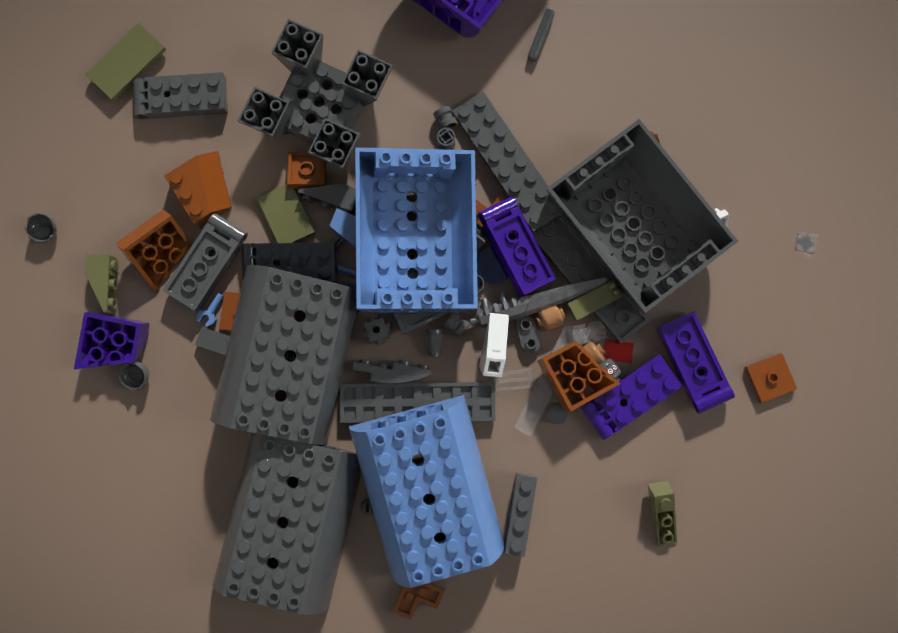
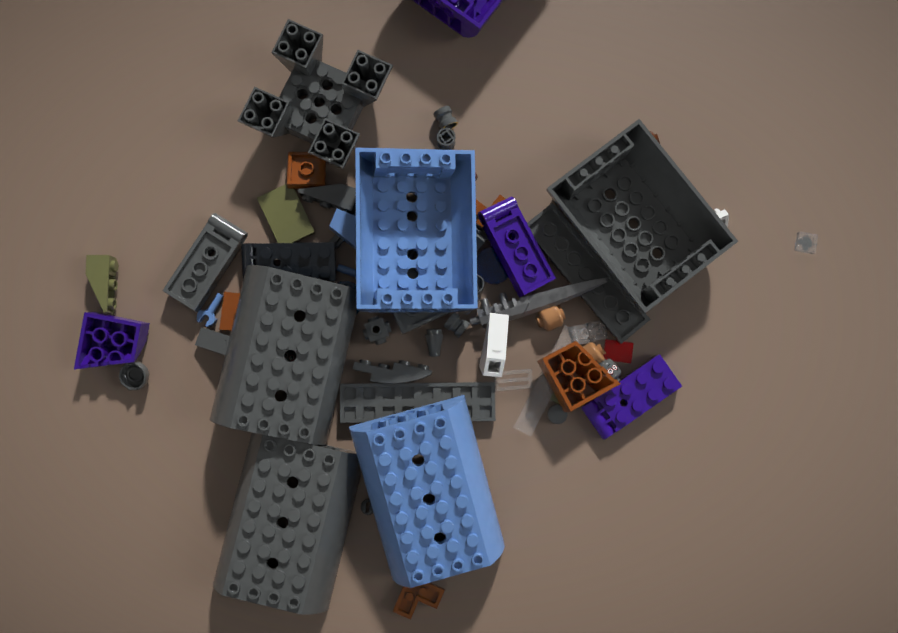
(40, 228): dark grey hair -> none
(125, 62): olive tile -> none
(155, 248): dark orange wedge -> none
(189, 95): dark grey hinge -> none
(201, 187): dark orange wedge -> none
(507, 161): dark grey plate -> none
(520, 514): dark grey brick -> none
(527, 334): dark grey plate -> none
(541, 34): dark grey axle -> none
(595, 300): olive hinge -> none
(663, 512): olive slope -> none
(691, 351): dark purple hinge -> none
(771, 378): dark orange plate -> none

